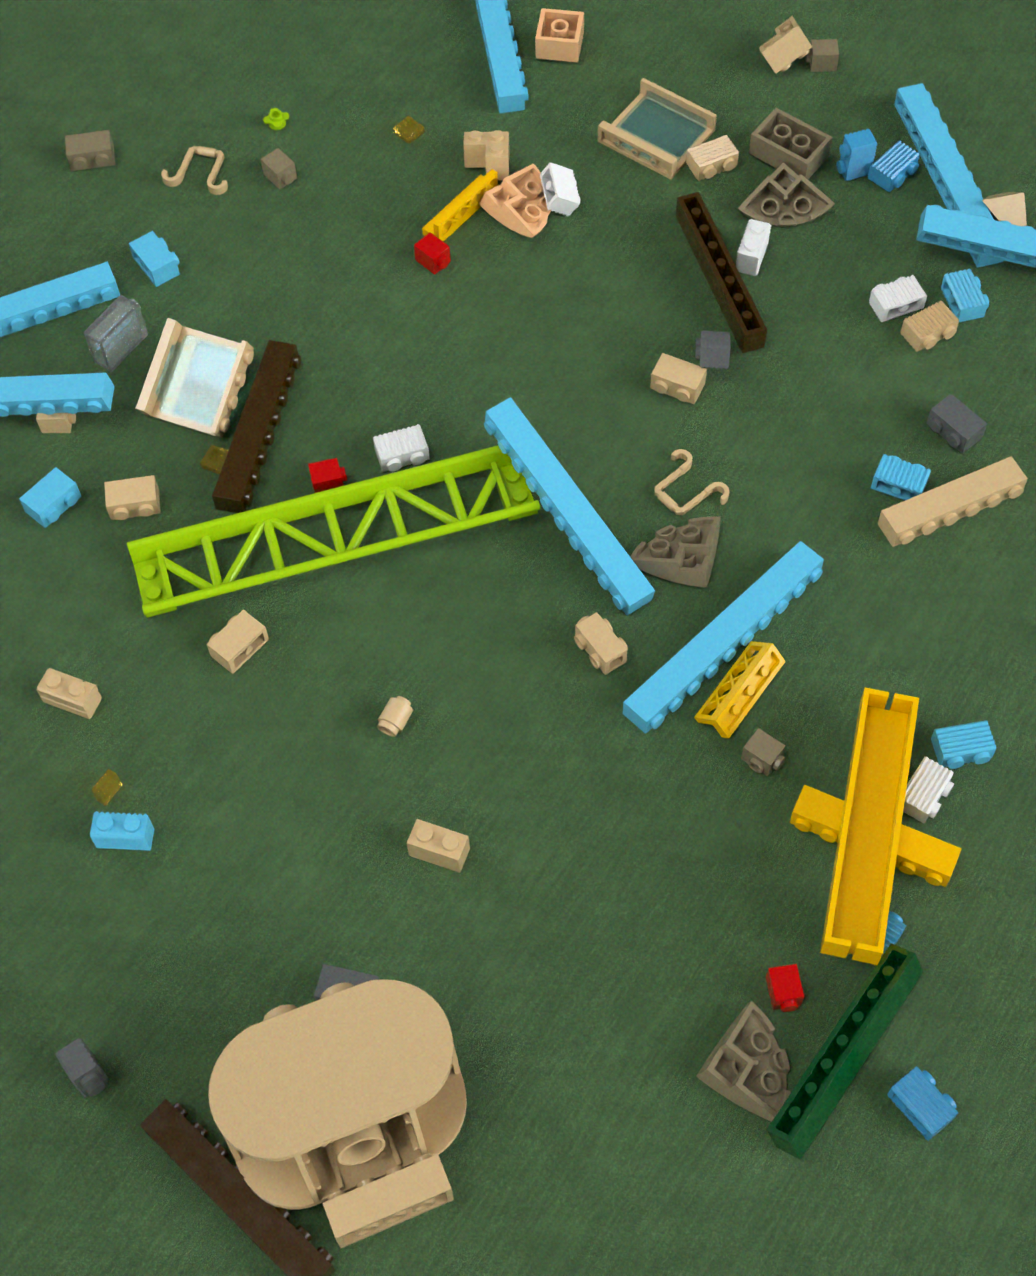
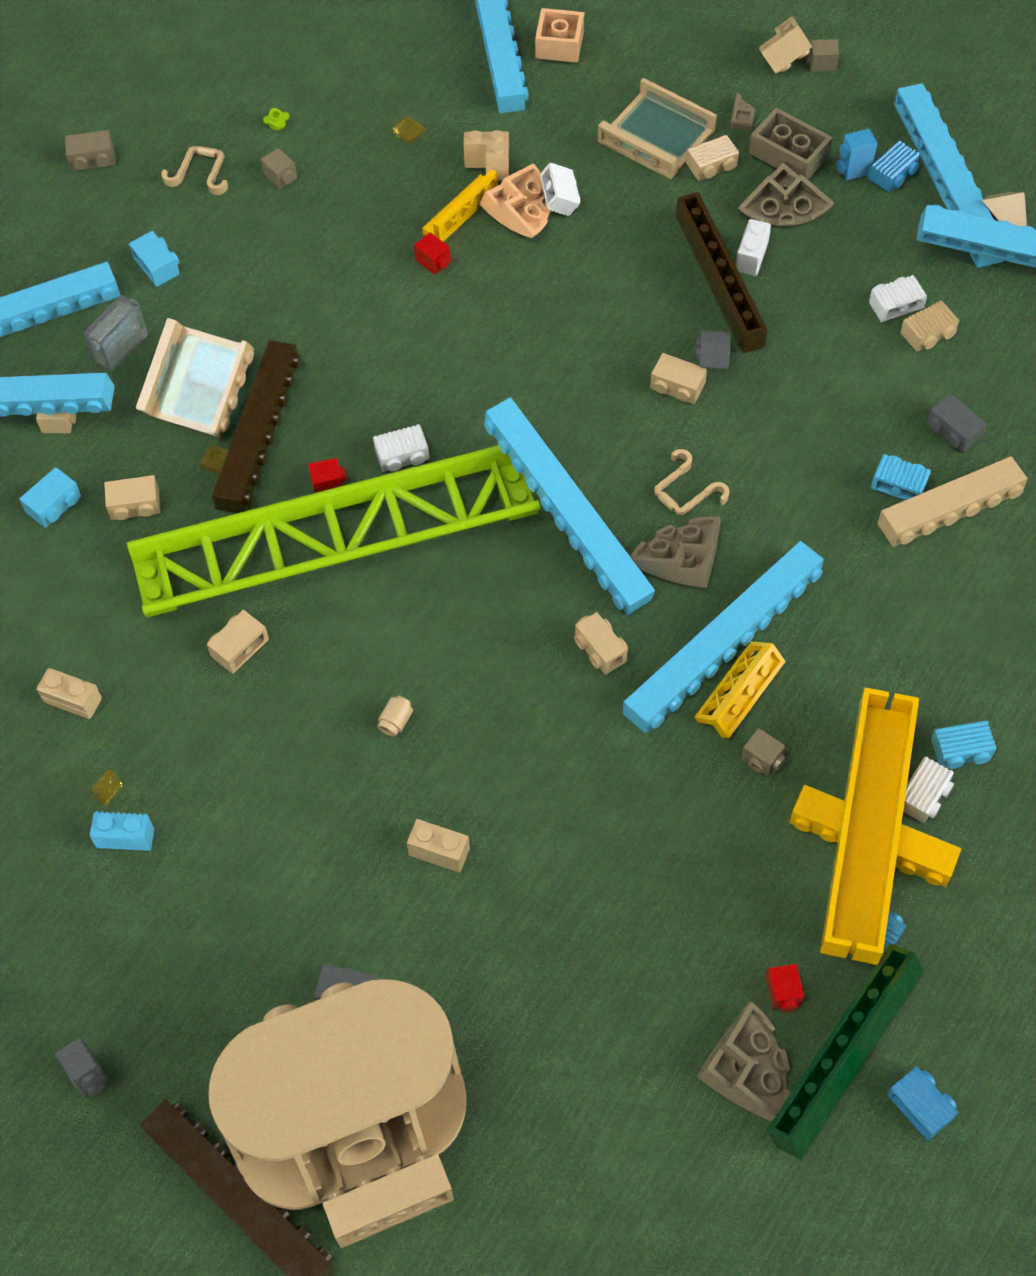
(742, 115): none -> dark tan tile
(964, 295): medium azure brick -> none

